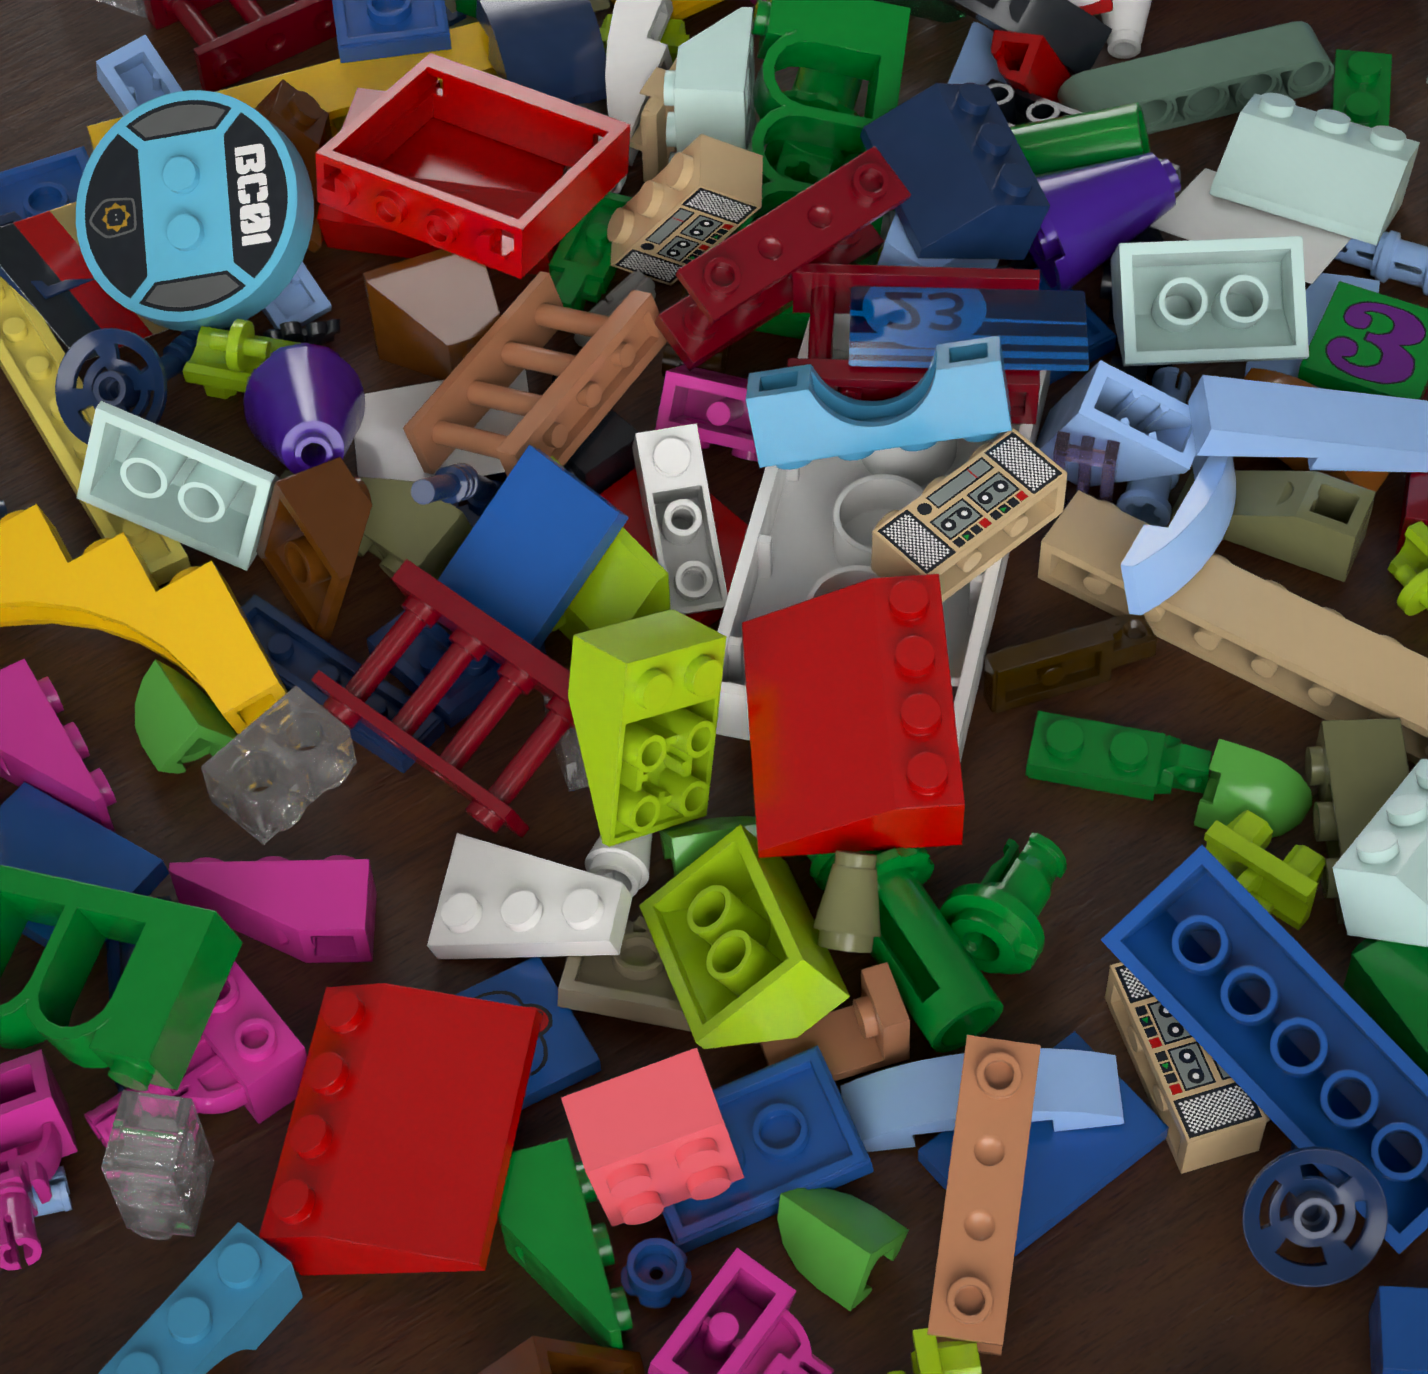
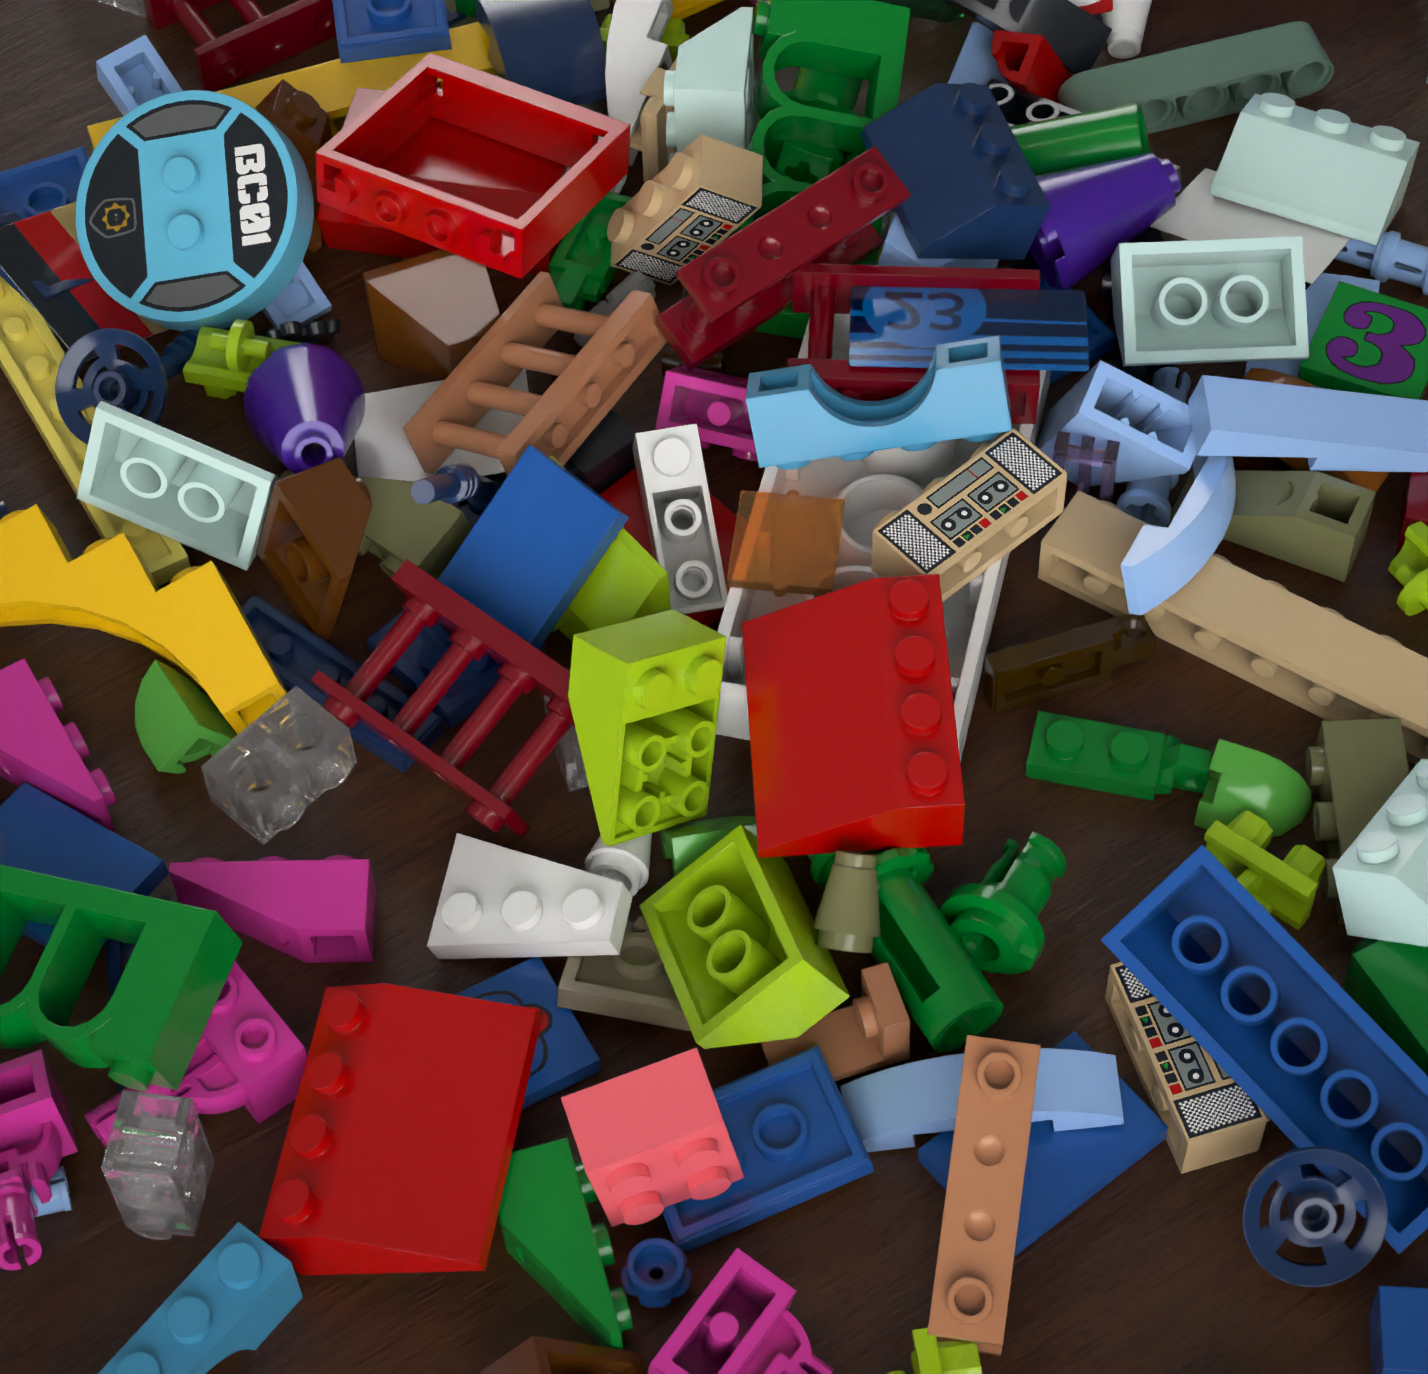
(786, 543): none -> clear orange piece
(836, 1240): bright green brick -> none
(1362, 86): green hinge -> none

